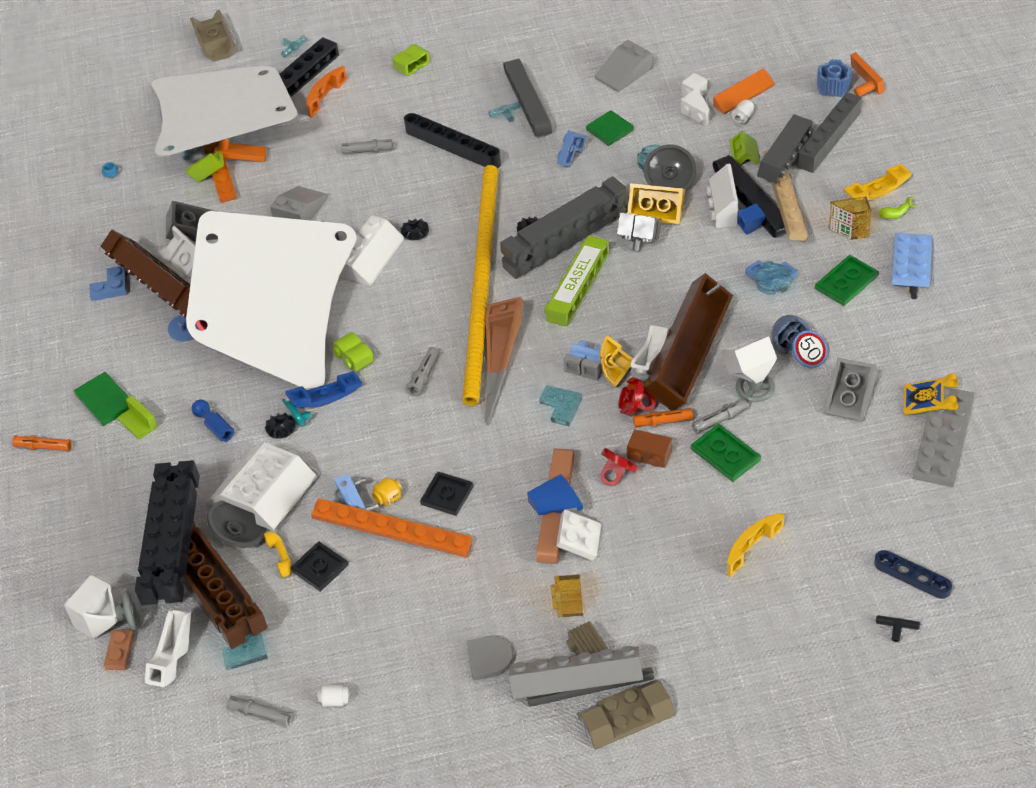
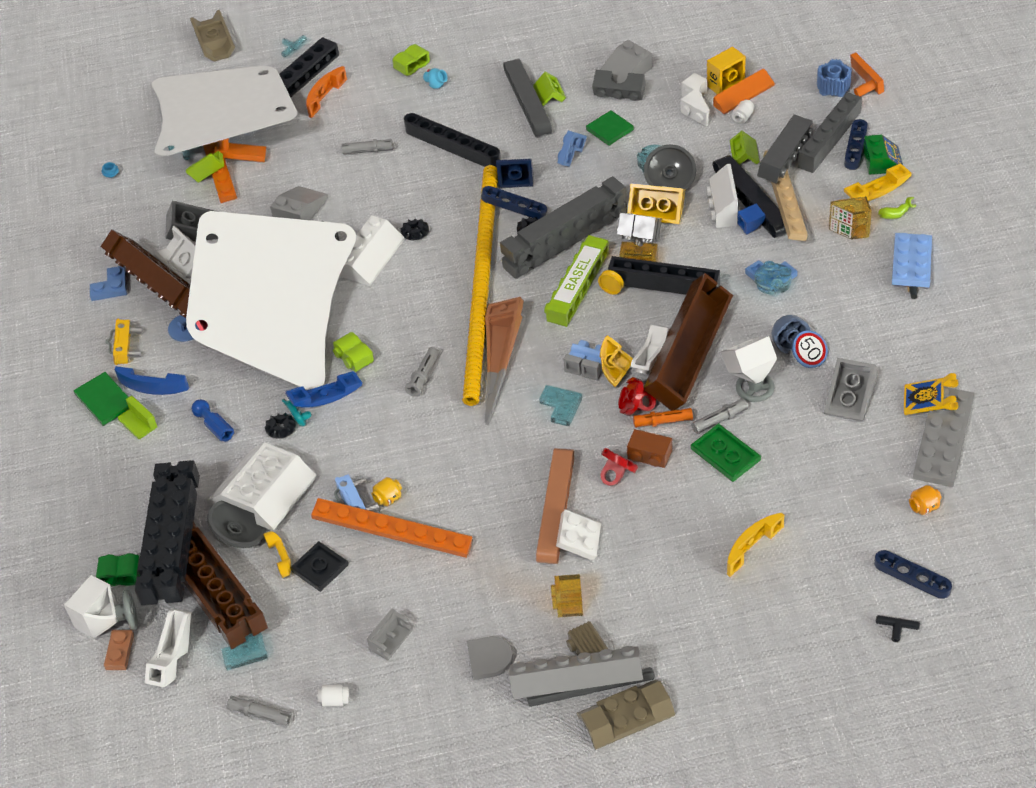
(34, 442): orange pin -> none
(118, 569): none -> green brick
(122, 342): none -> yellow piece
(152, 385): none -> blue slope
(389, 634): none -> light grey hinge
(435, 77): none -> medium azure animal
(446, 493): black tile -> none
(505, 109): clear light blue piece -> none
(513, 202): none -> dark blue beam
(515, 173): none -> dark blue slope
(548, 87): none -> lime panel
(553, 497): blue slope -> none
(610, 282): none -> yellow piece
(631, 88): none -> dark grey arch
(646, 252): none -> clear yellow brick
(659, 275): none -> black brick
(725, 70): none -> yellow brick
(846, 280): green tile -> none
(855, 144): none -> dark blue beam
(880, 154): none -> green slope
(925, 500): none -> light orange head

